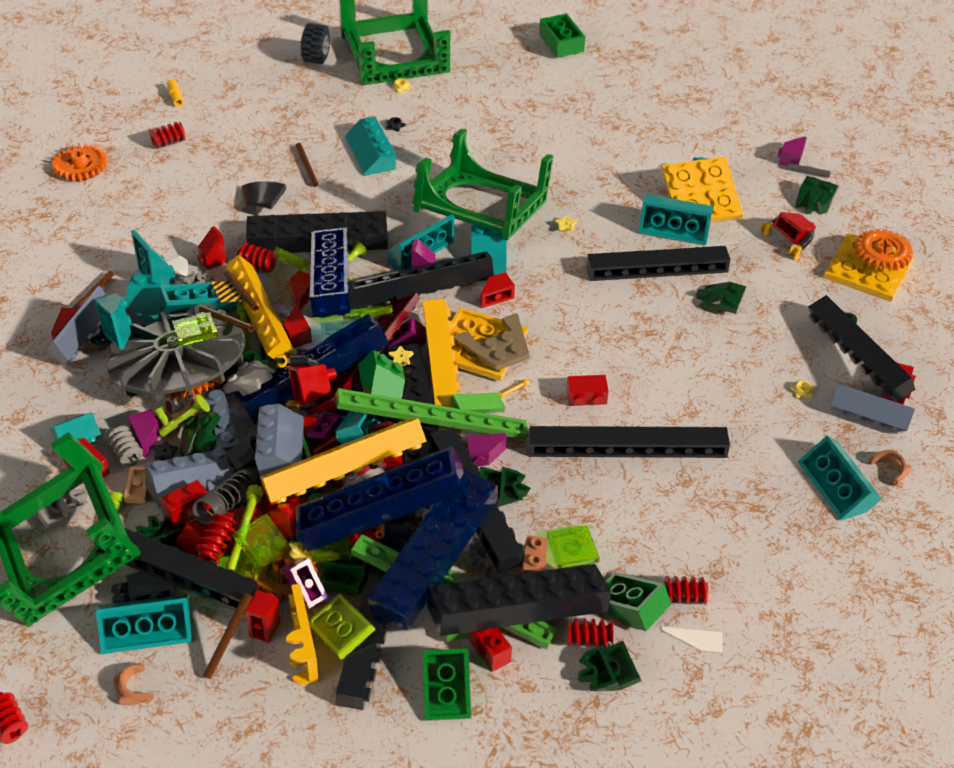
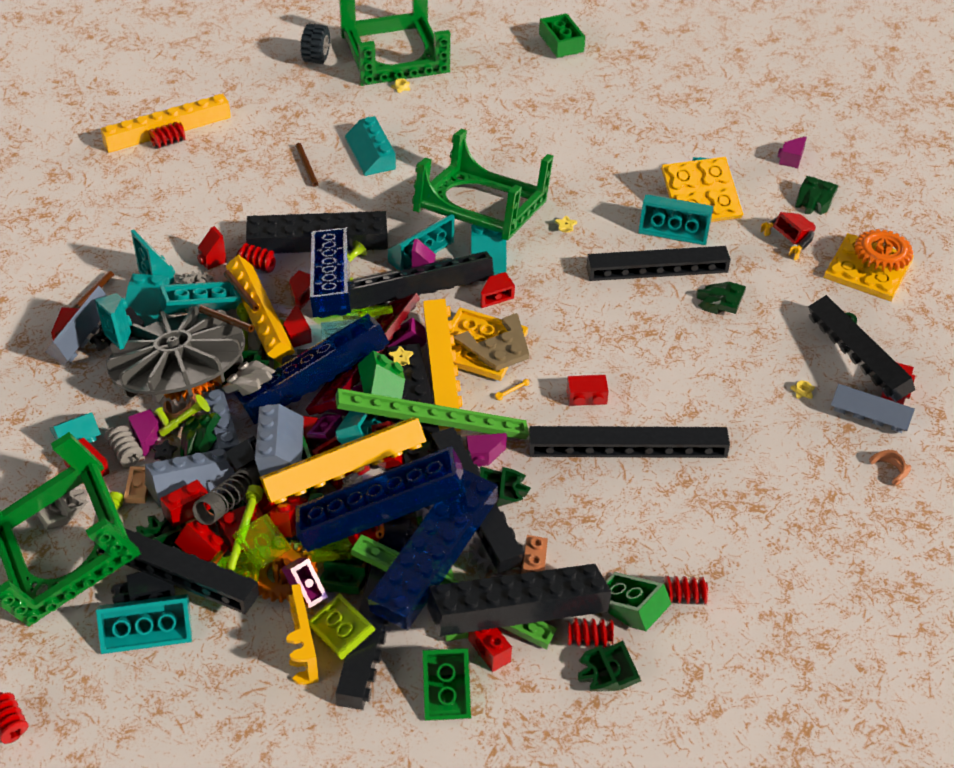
(80, 158): orange gear -> none
(126, 696): nougat helmet -> none
(175, 93): yellow pin -> none
(180, 265): white sticker -> none
(190, 115): none -> yellow brick
(195, 328): clear neon green plate -> none
(214, 537): red piece -> none
(226, 291): sticker -> none
(236, 618): reddish brown piece -> none
(261, 195): black slope -> none
(263, 616): red brick -> none
(293, 260): clear neon green plate -> none
(297, 553): light yellow plate -> none
(308, 381): red torso -> none
(395, 124): black plate -> none
(478, 402): bright green tile -> none
(573, 547): clear neon green plate -> none
(699, 639): white sticker -> none
(809, 170): dark grey piece -> none
(839, 479): teal slope -> none

